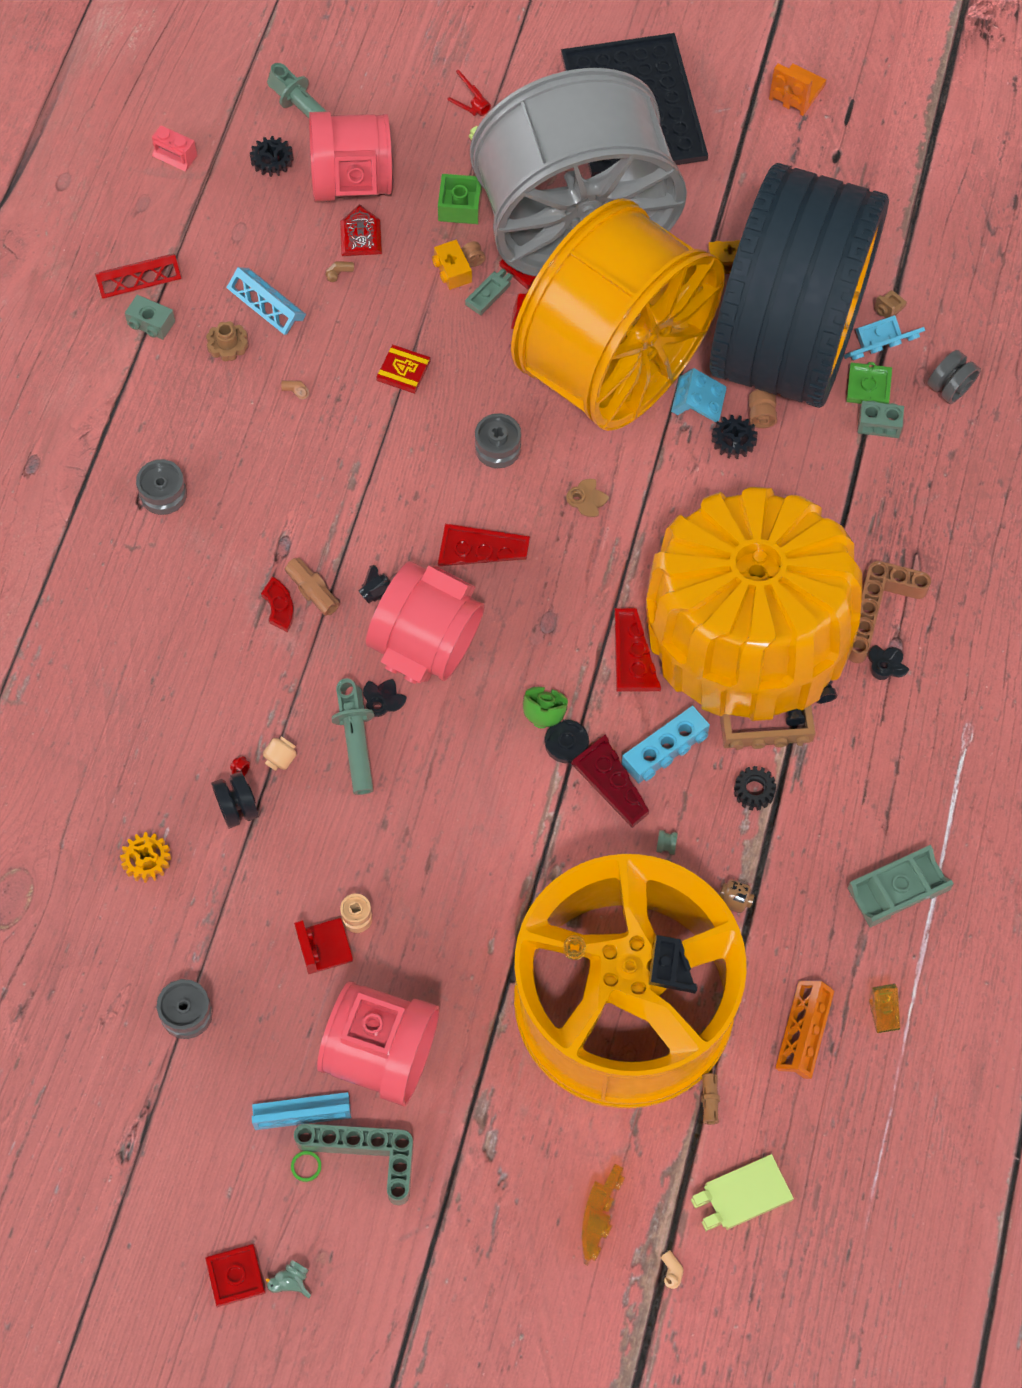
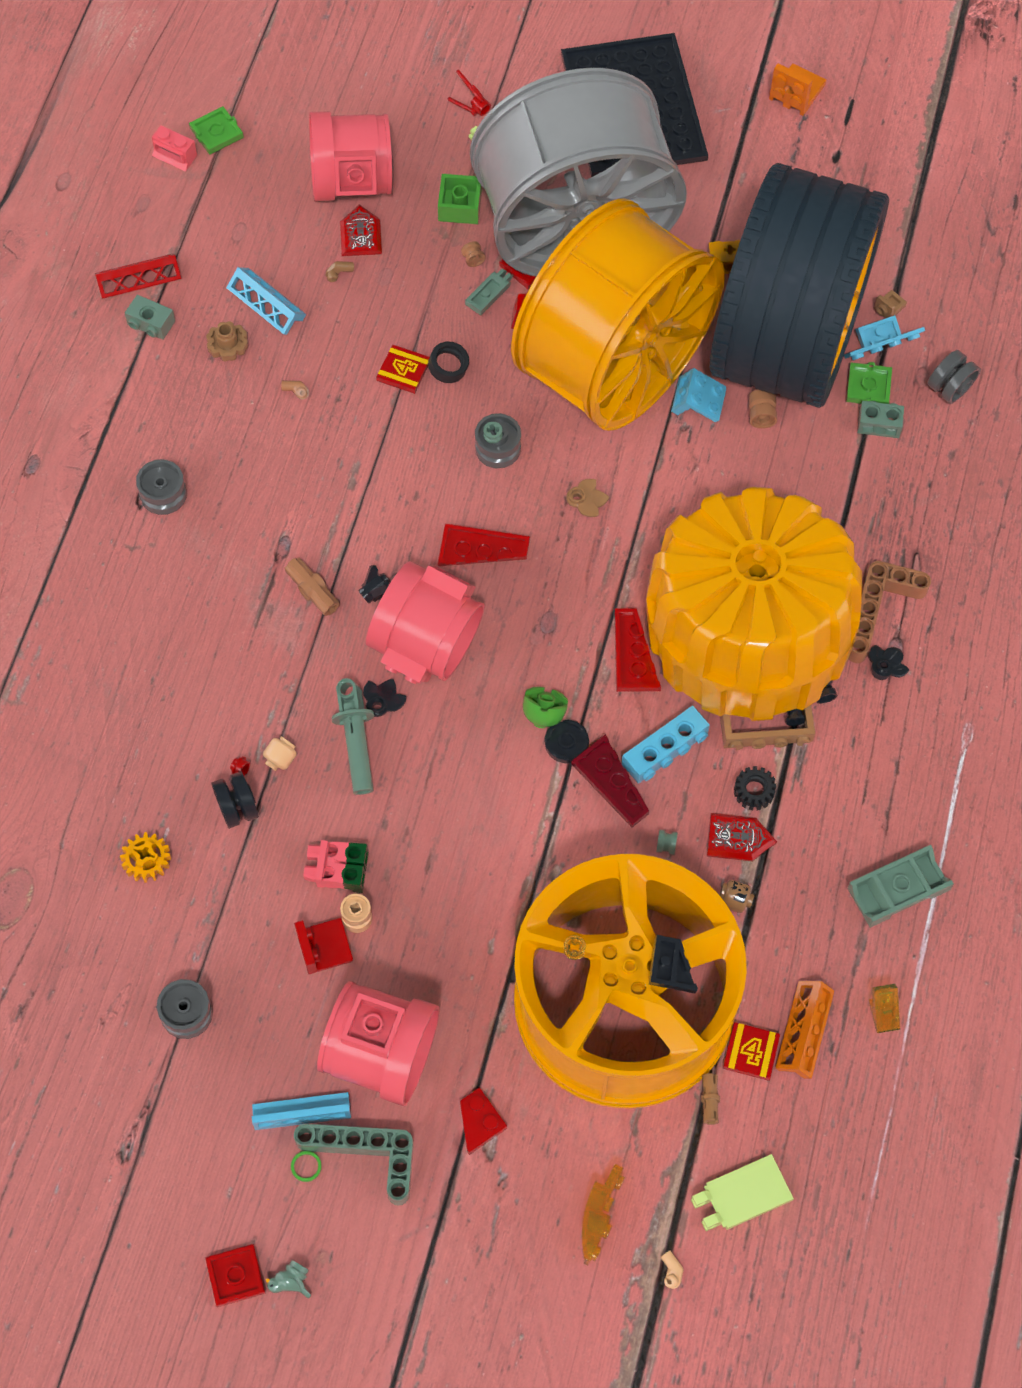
(216, 130): none -> bright green plate
(271, 156): black gear -> none
(280, 603): red tile -> none
(292, 89): sand green piece -> none
(338, 865): none -> coral hips
(450, 348): none -> black tyre
(452, 264): light orange brick -> none
(480, 1120): none -> red wing
(497, 429): none -> sand green bush
(734, 436): black gear -> none
(737, 837): none -> red tile
(751, 1051): none -> red tile

